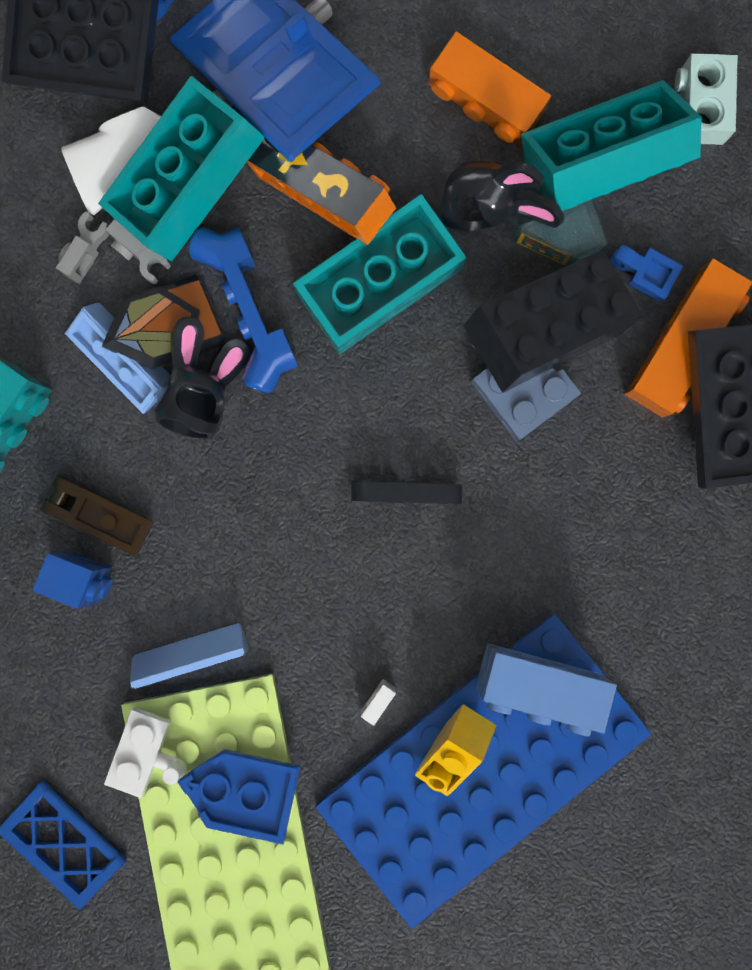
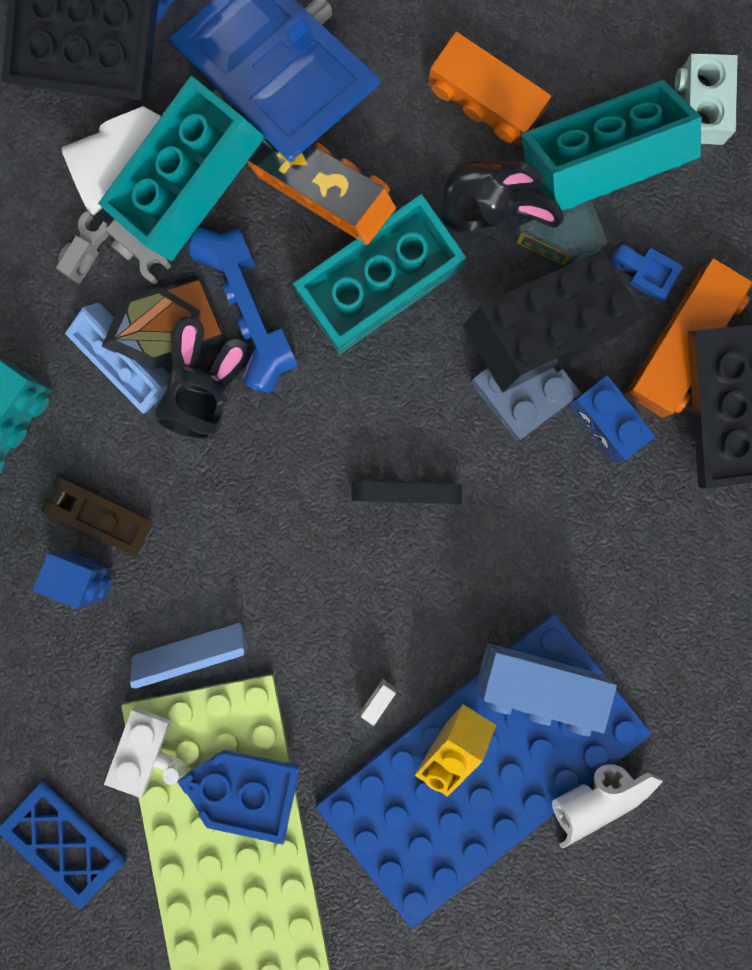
(611, 420): none -> blue brick
(612, 796): none -> white panel

